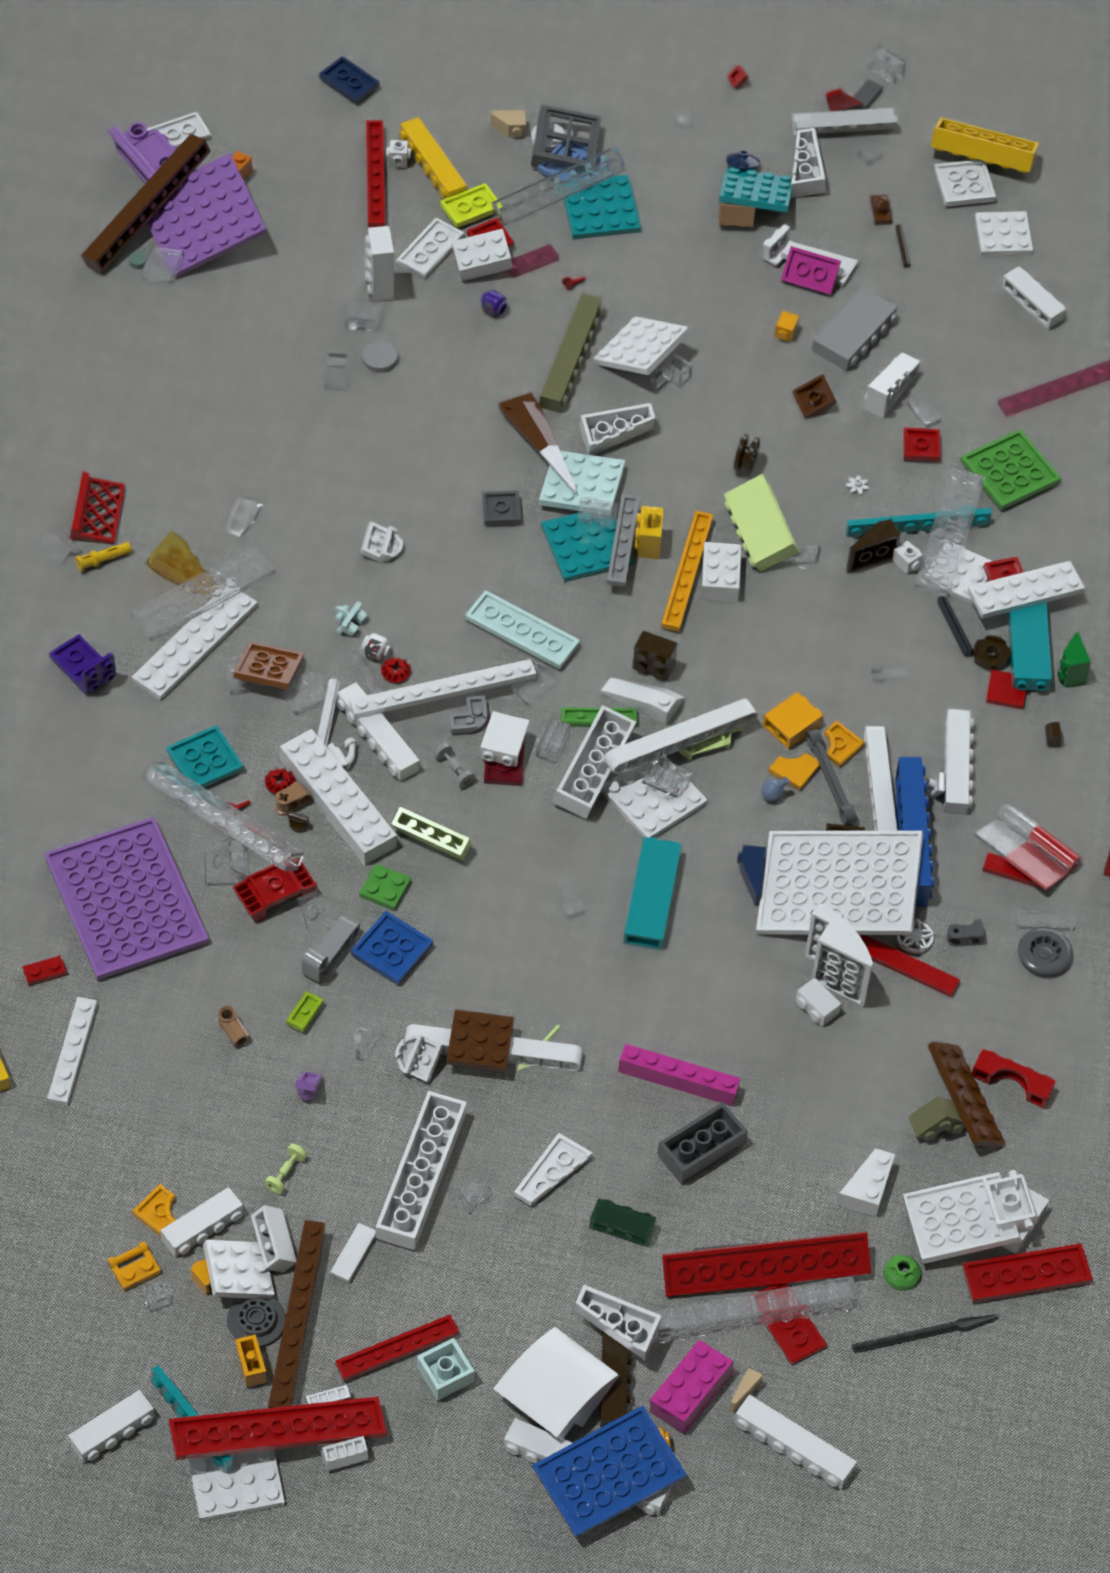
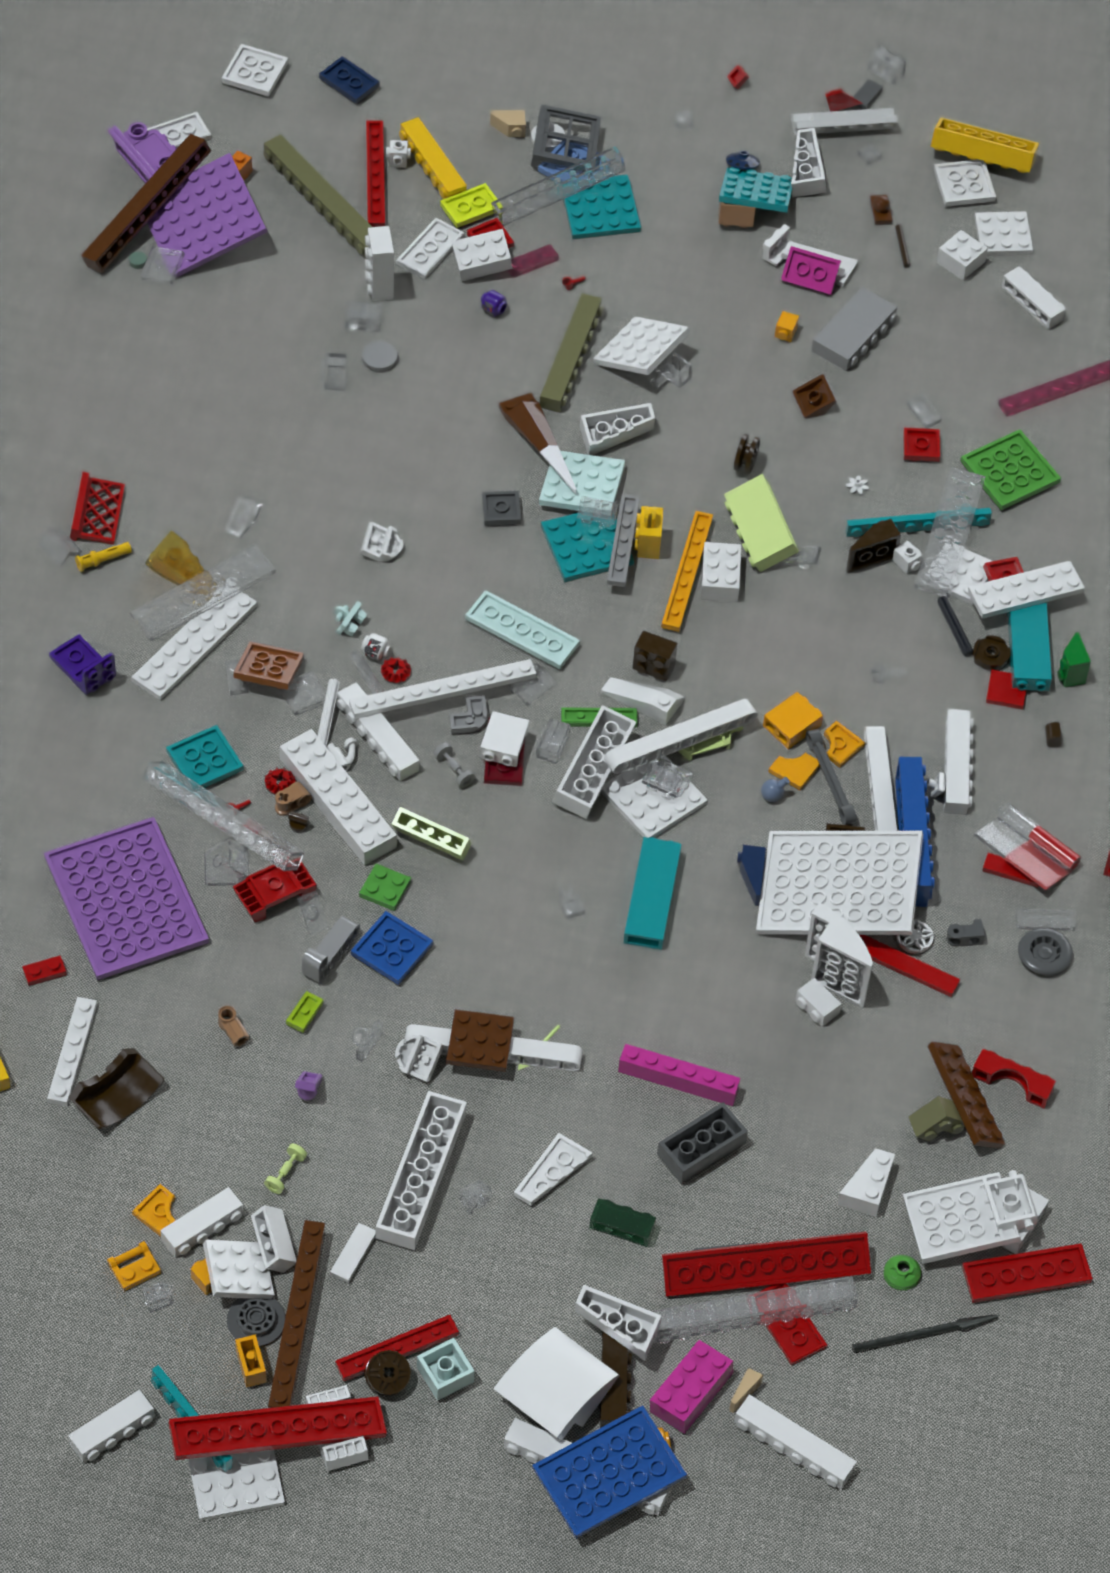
(119, 1091): none -> dark brown panel
(254, 70): none -> white plate
(317, 191): none -> olive brick
(387, 1385): none -> dark brown wheel
(890, 384): white wedge -> none
(962, 255): none -> white brick

